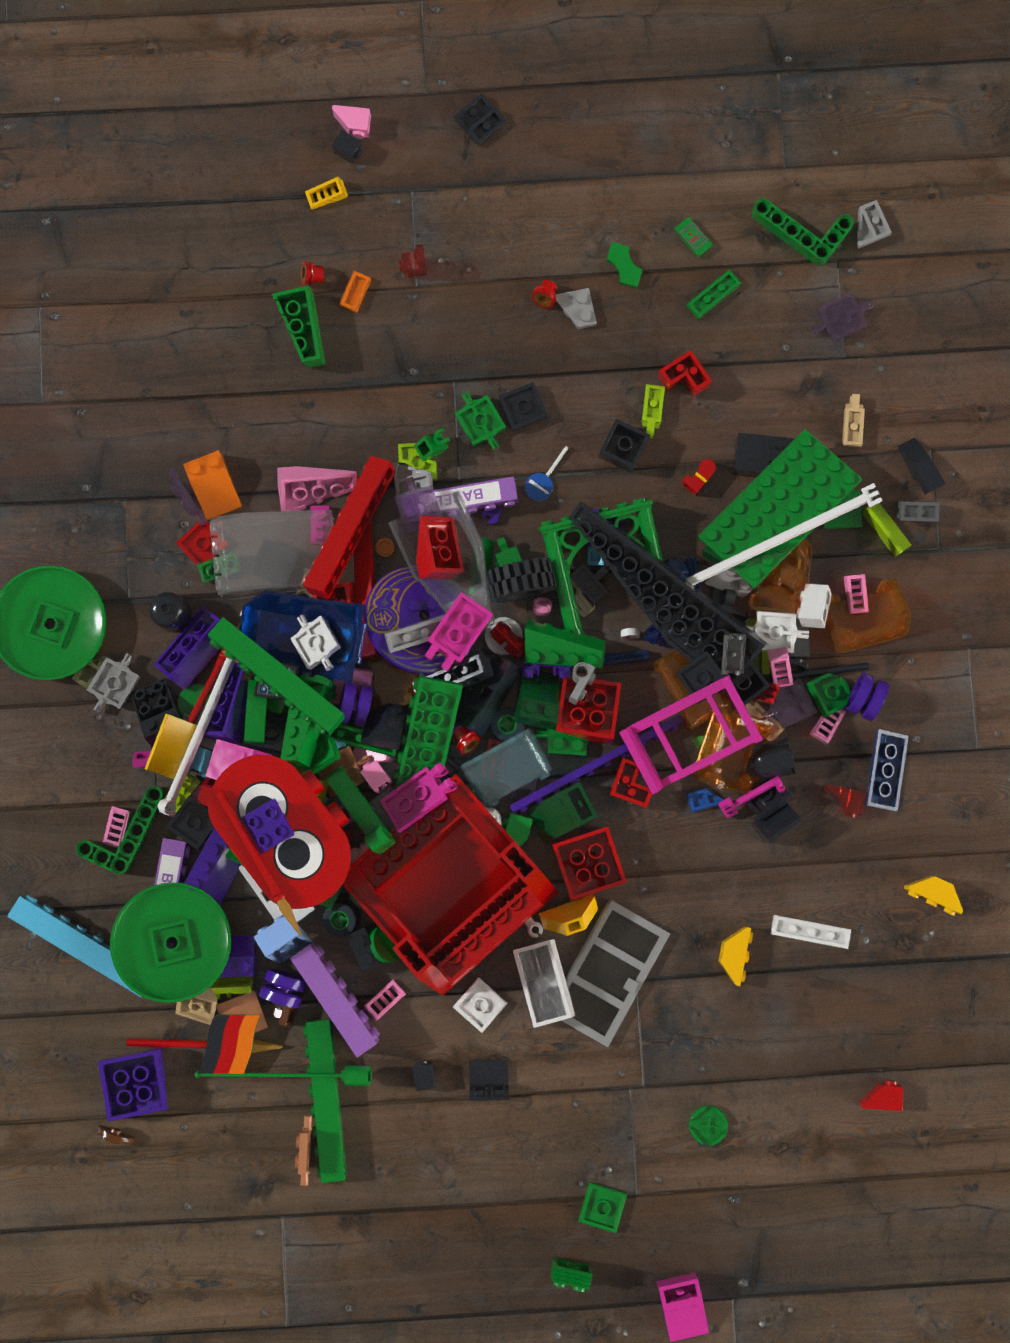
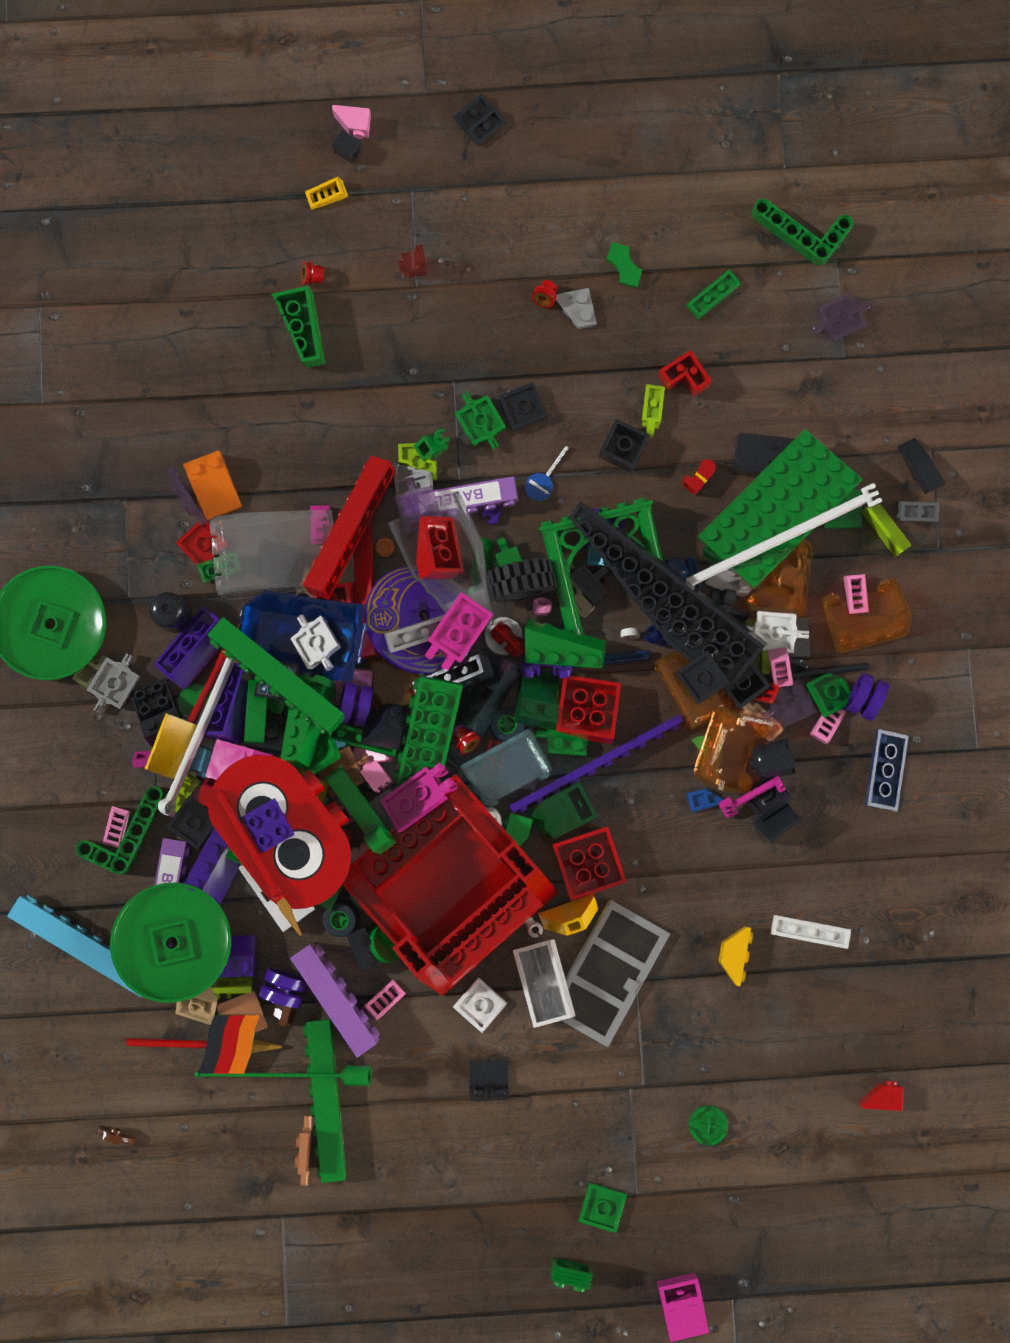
(133, 1084): dark purple slope -> none
(281, 940): light blue slope -> none
(309, 485): bright pink wedge -> none
(355, 291): orange tile -> none
(424, 1075): black brick -> none
(579, 692): light grey plate -> none
(625, 786): red brick -> none
(643, 760): dark pink piece -> none
(693, 237): green tile -> none
(733, 653): dark grey hinge -> none
(814, 605): white brick -> none
(849, 800): clear red arch -> none
(853, 423): tan hinge -> none
(871, 224): light grey wing -> none
(936, 893): yellow slope -> none

